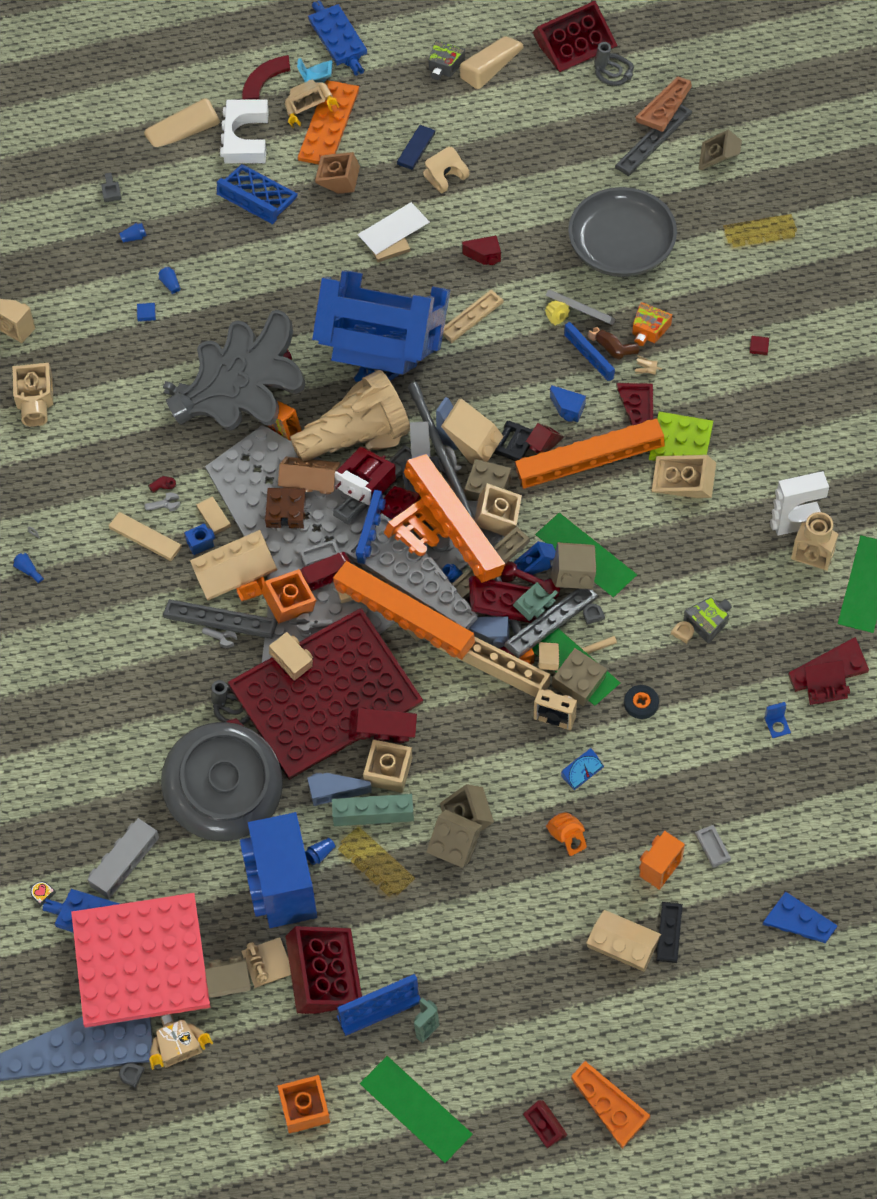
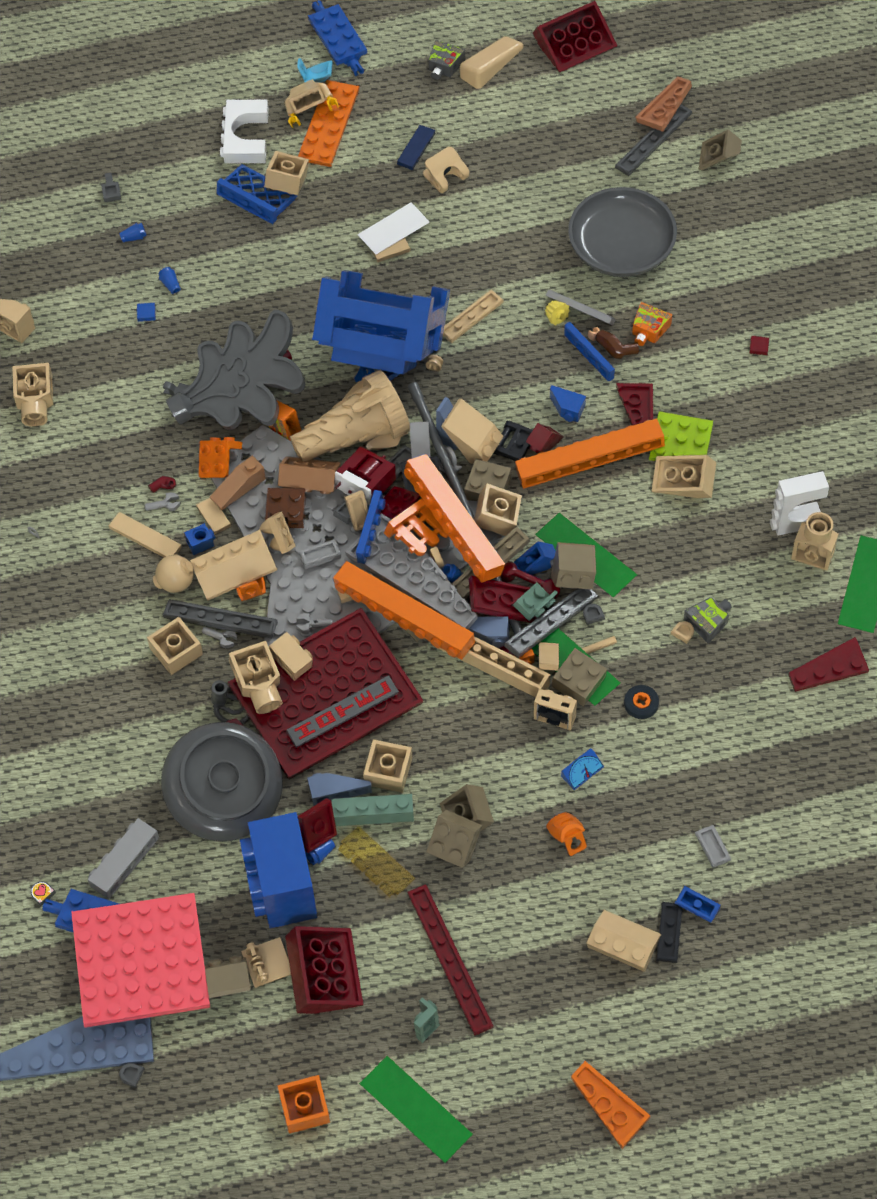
(24, 564): blue cone -> none
(173, 574): none -> tan brick
(175, 645): none -> tan brick
(176, 1042): tan torso -> none
(183, 124): tan piece -> none
(215, 457): none -> orange bracket
(239, 482): none -> medium nougat slope
(256, 80): dark red tile -> none
(257, 676): none -> tan brick
(277, 525): none -> tan tile
(286, 173): none -> tan brick
(288, 596): orange brick -> none
(317, 825): none -> dark red tile
(323, 571): dark red beam -> none
(338, 172): medium nougat slope -> none
(342, 711): none -> dark grey tile
(357, 509): none -> tan tile
(378, 1005): blue fence -> none
(382, 725): dark red brick -> none
(434, 363): none -> tan bush
(436, 556): none -> tan tile
(450, 960): none -> dark red tile
(483, 250): dark red slope -> none
(544, 1123): dark red slope -> none
(602, 60): dark grey piece -> none
(649, 366): tan piece -> none
(661, 859): orange brick -> none
(698, 904): none -> blue slope
(754, 230): clear yellow windscreen -> none
(774, 714): blue bracket -> none
(798, 918): blue wing -> none
(826, 682): dark red hinge -> none

